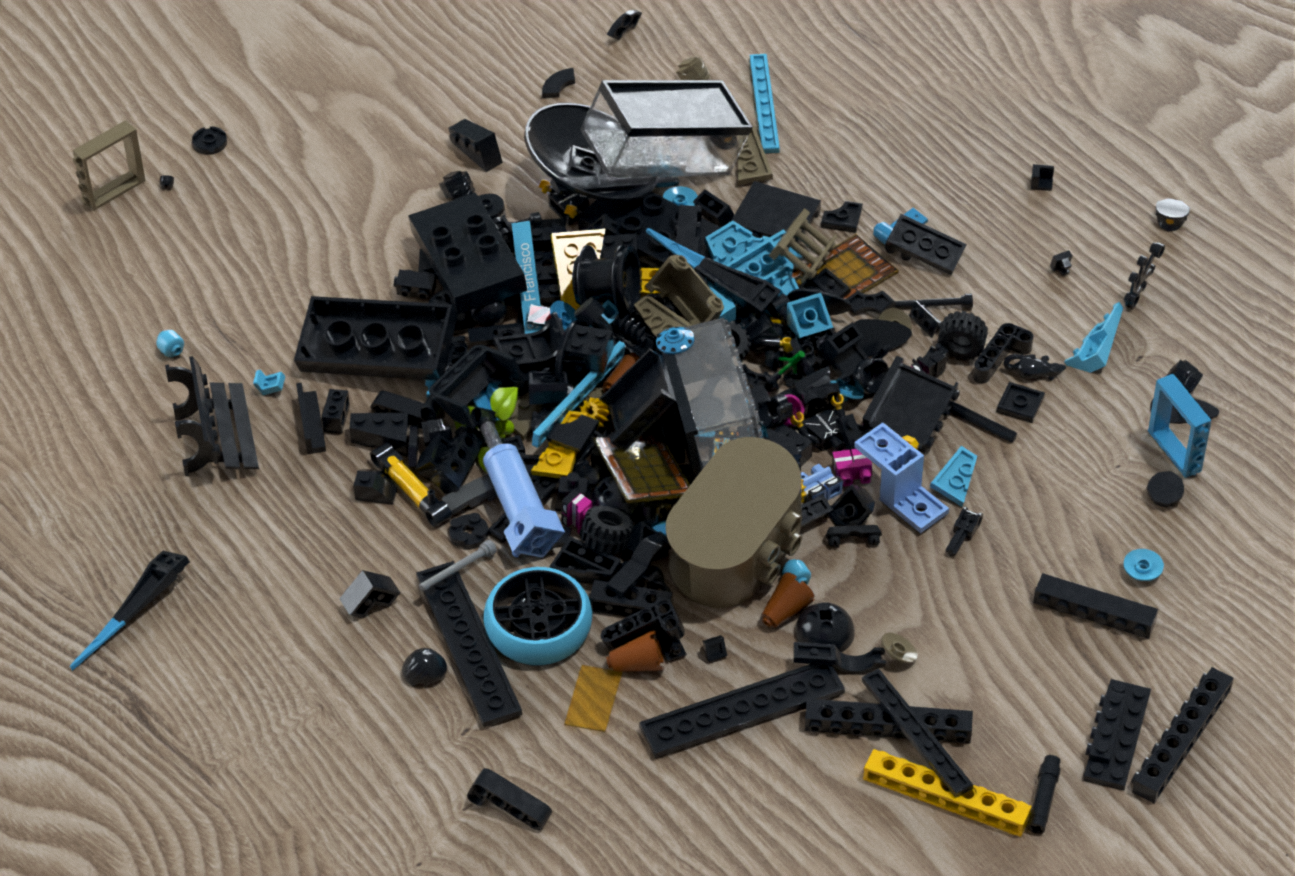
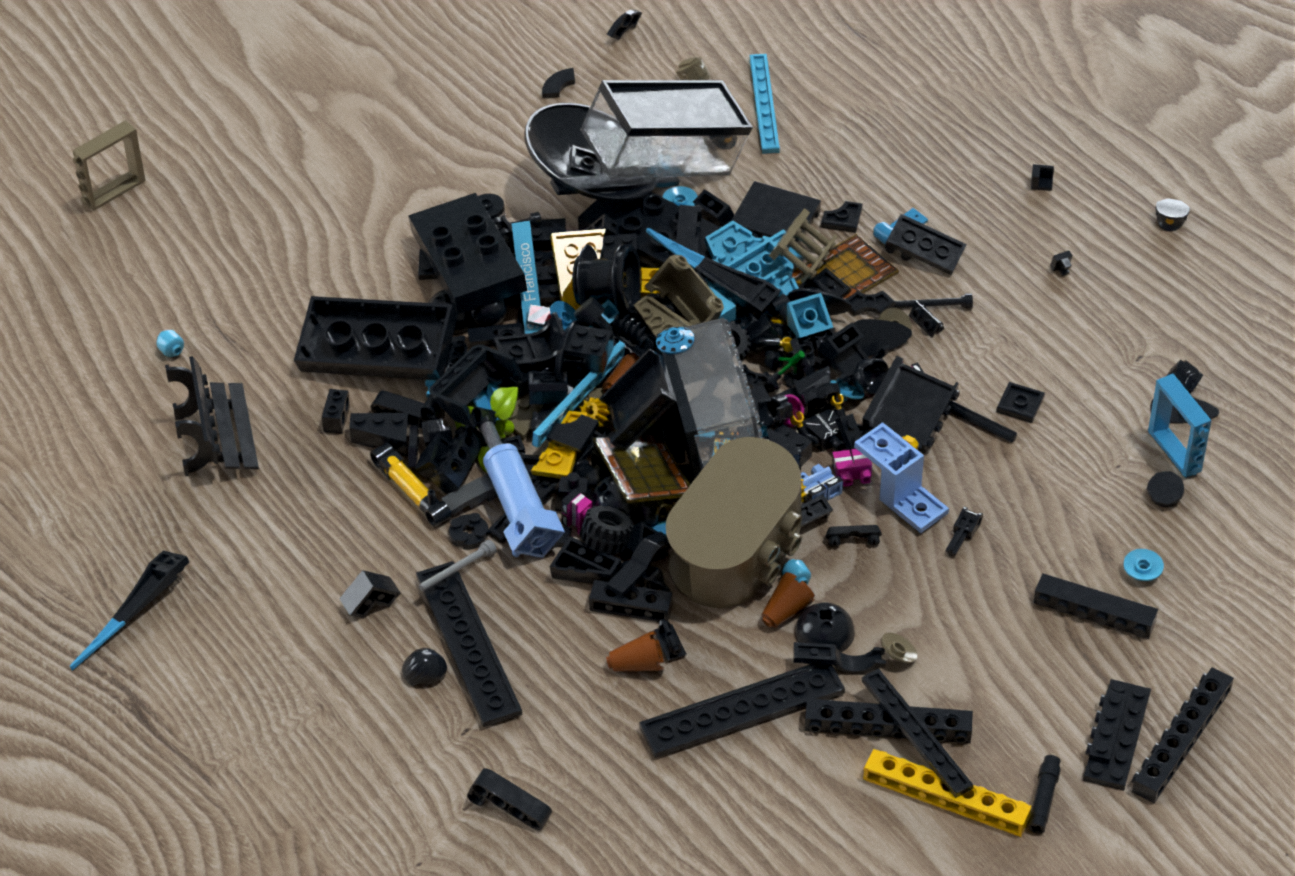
(166, 180): black hinge -> none
(209, 140): black tile -> none
(269, 383): medium azure bracket -> none
(311, 420): black fence -> none
(374, 487): black slope -> none
(415, 284): black brick -> none
(457, 185): black hair -> none
(476, 143): black wedge -> none
(537, 616): wheel -> none
(565, 205): black torso -> none
(593, 698): clear yellow piece -> none
(621, 632): black beam -> none
(714, 648): black tile -> none
(753, 161): dark tan wing -> none
(852, 506): black slope -> none
(934, 361): black hair -> none
(956, 476): medium azure wing -> none
(963, 335): black tyre -> none
(1005, 339): black beam -> none
(1031, 367): black animal -> none
(1097, 344): medium azure wedge -> none
(1146, 269): black plant -> none

